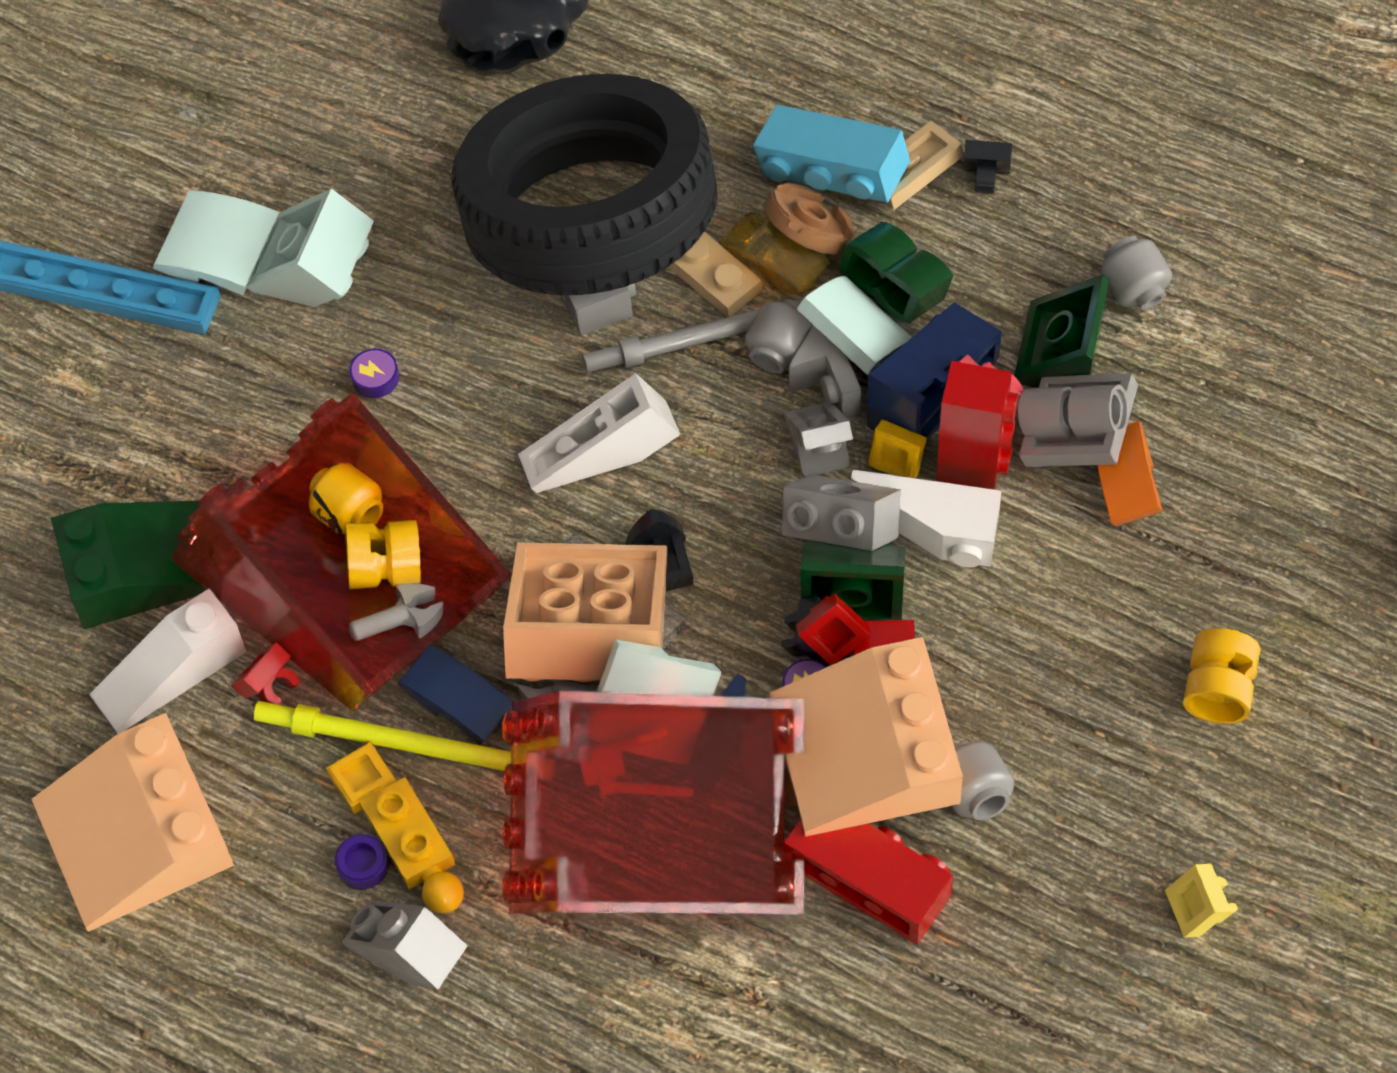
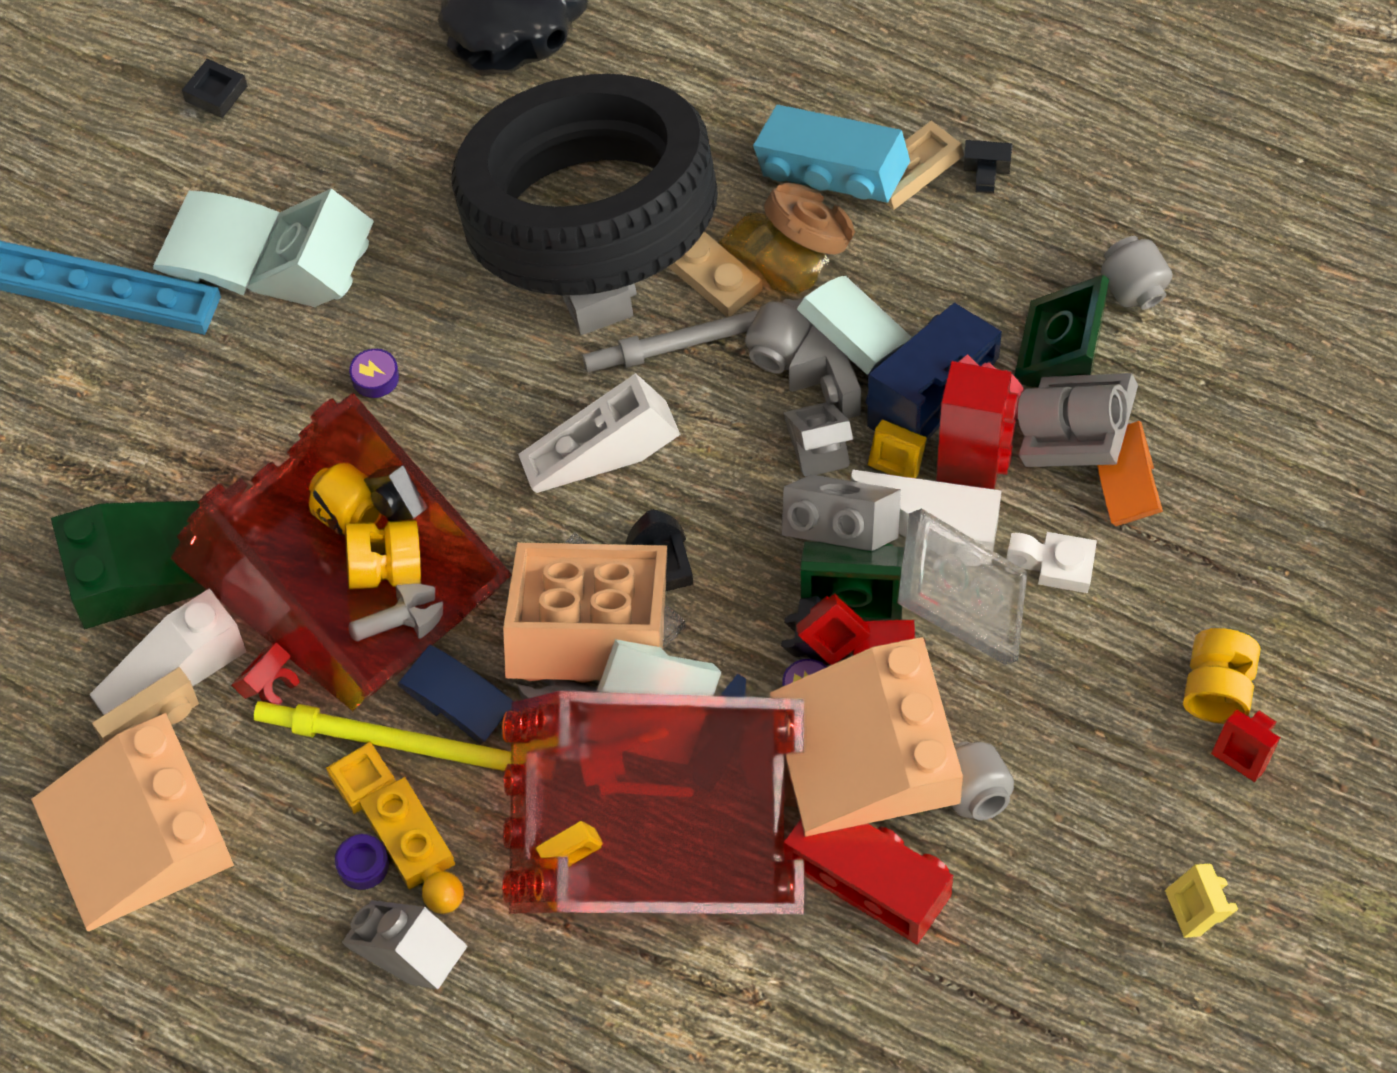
(168, 695): none -> tan plate
(214, 88): none -> black plate
(395, 494): none -> plate
(573, 843): none -> yellow tile
(895, 272): dark green brick -> none
(962, 587): none -> clear tile
(1062, 559): none -> white plate
(1247, 743): none -> red tile

